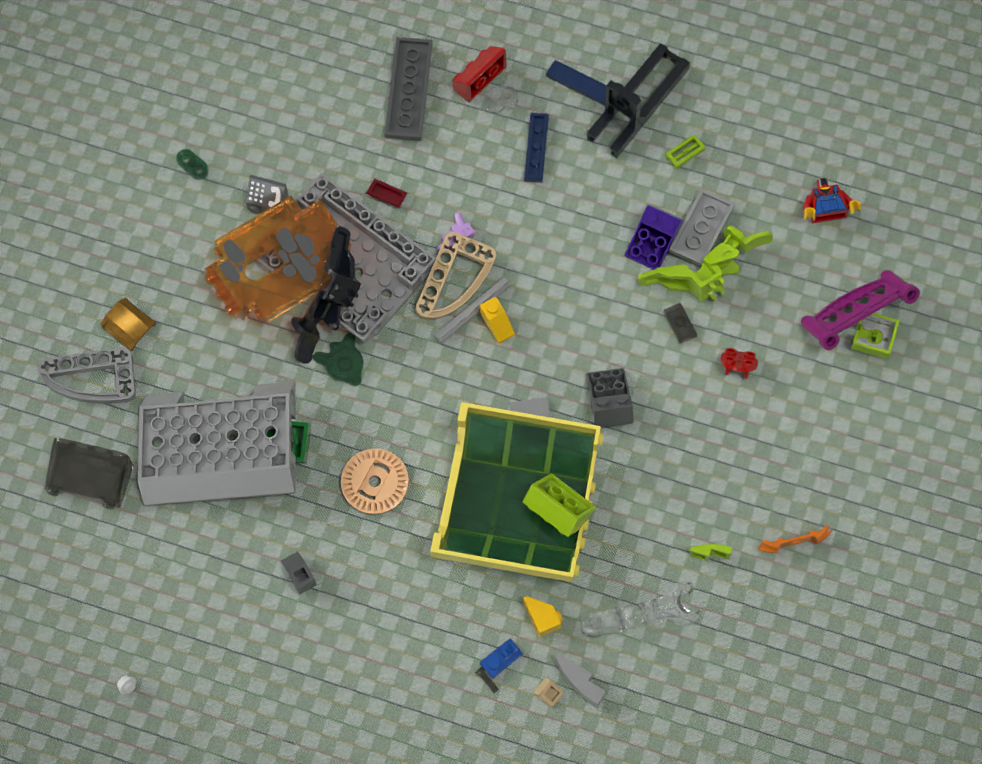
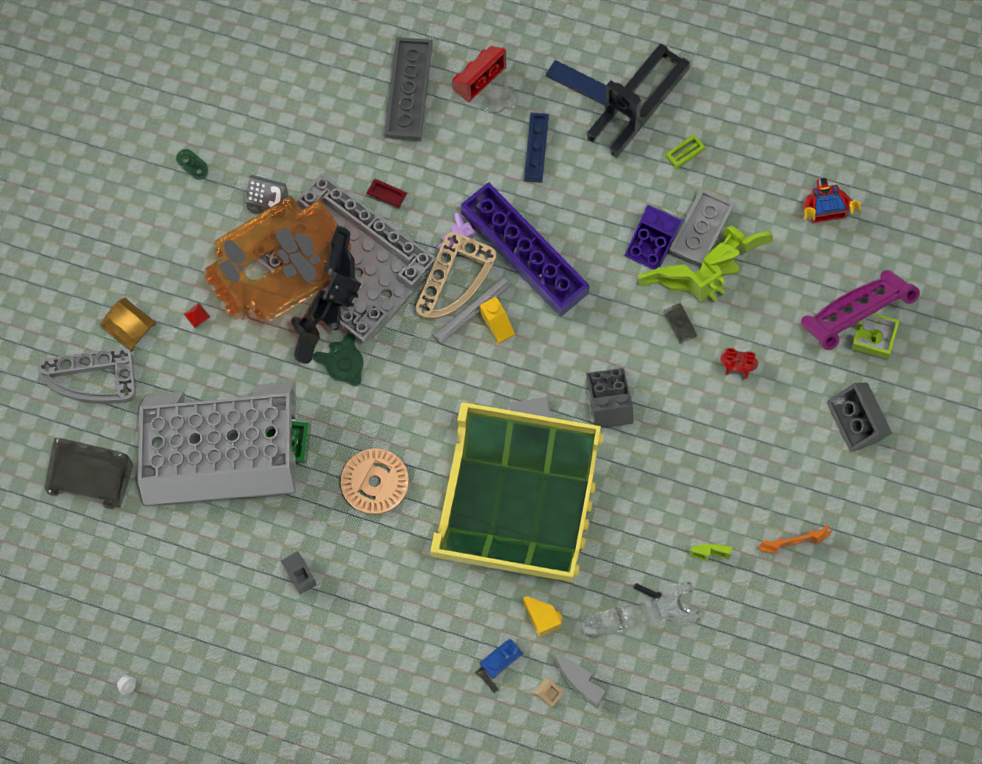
(196, 315): none -> red slope
(525, 249): none -> dark purple brick
(558, 504): lime slope -> none
(647, 591): none -> black piece
(859, 416): none -> dark grey slope

